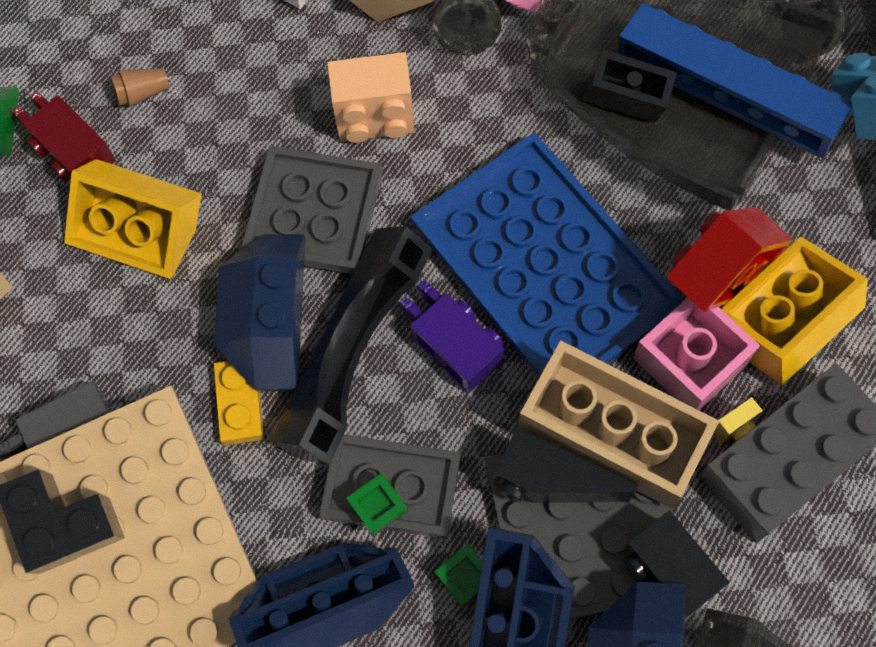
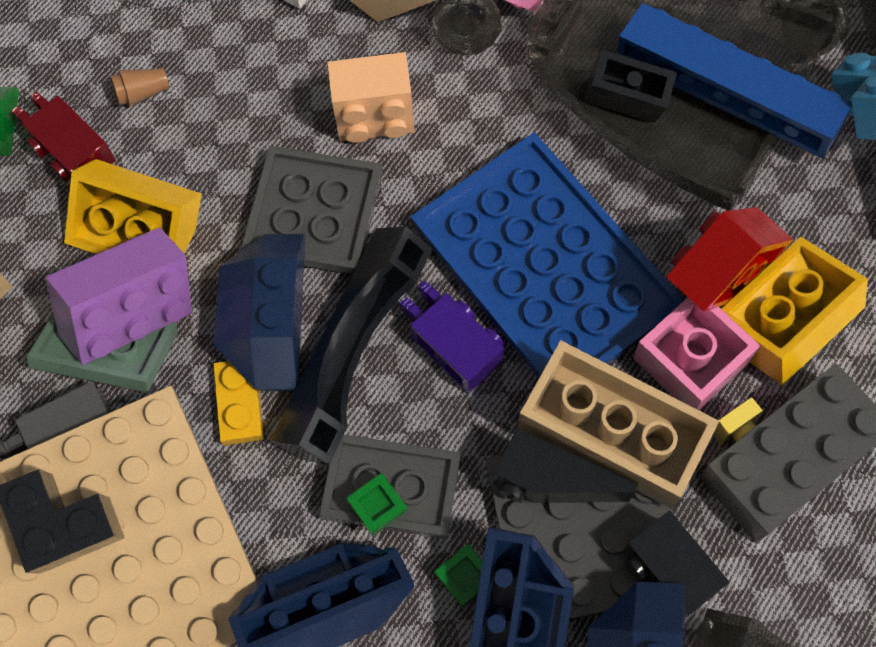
(120, 295): none -> medium lavender brick
(126, 367): none -> sand green plate

